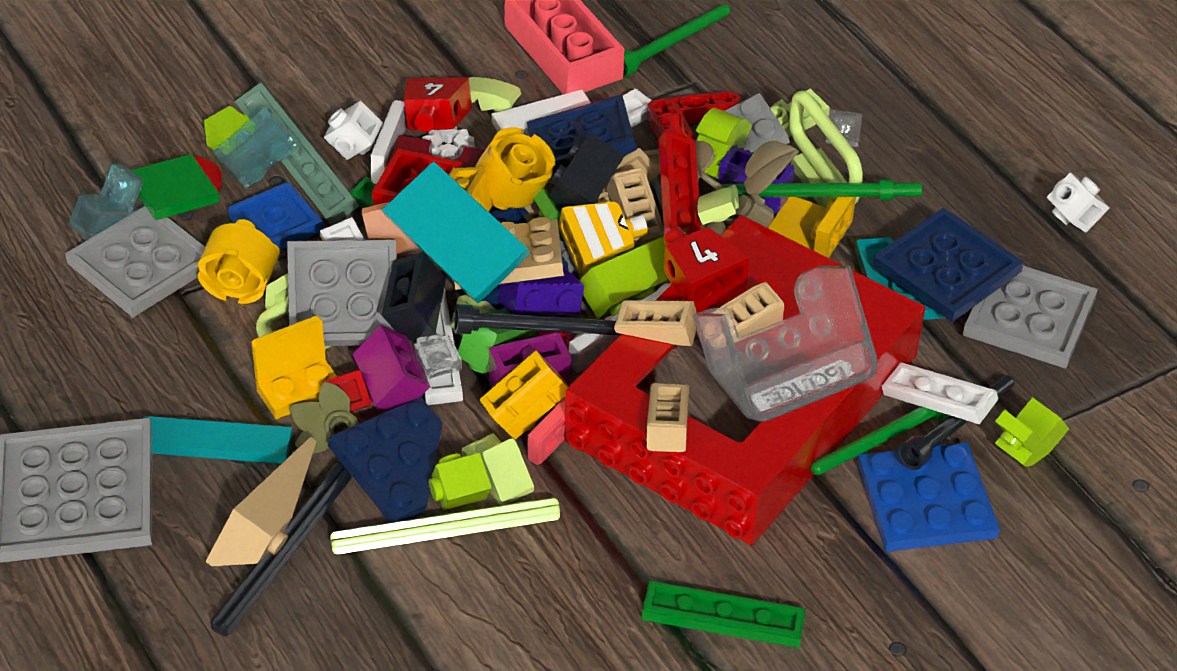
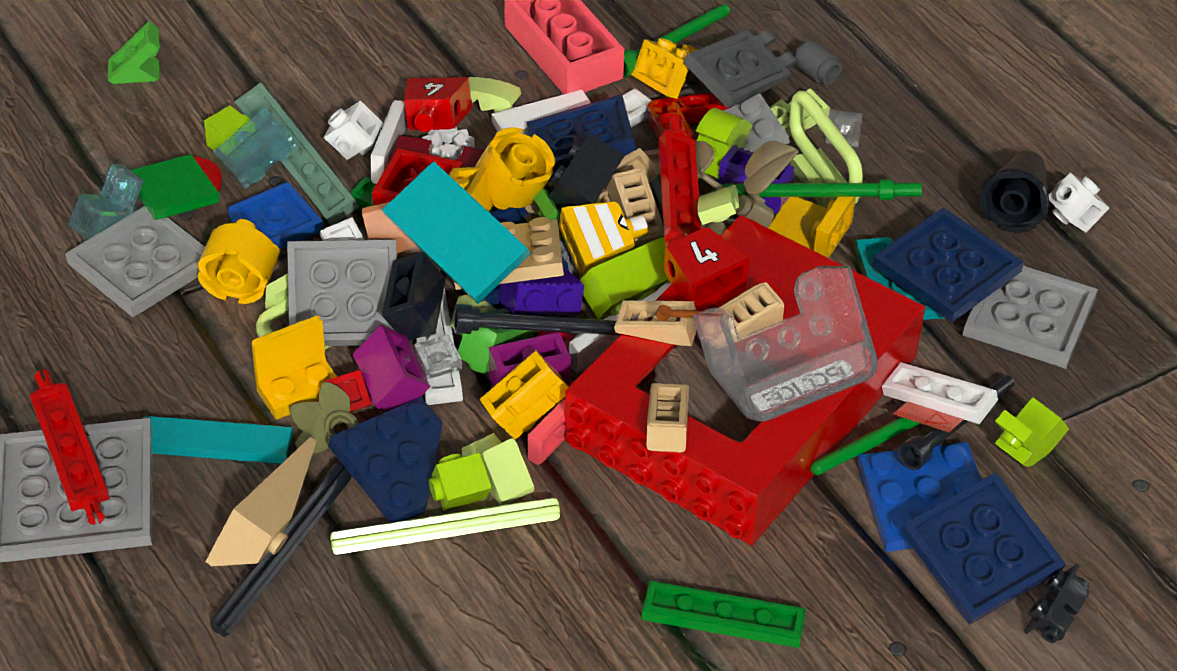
(69, 447): none -> red plate
(136, 58): none -> bright green slope
(662, 66): none -> yellow bracket
(664, 313): none -> dark orange hinge
(740, 66): none -> dark grey tile
(818, 62): none -> dark grey brick
(928, 416): none -> clear red sticker
(982, 548): none -> dark blue plate
(1017, 194): none -> black cone
(1063, 592): none -> black hinge

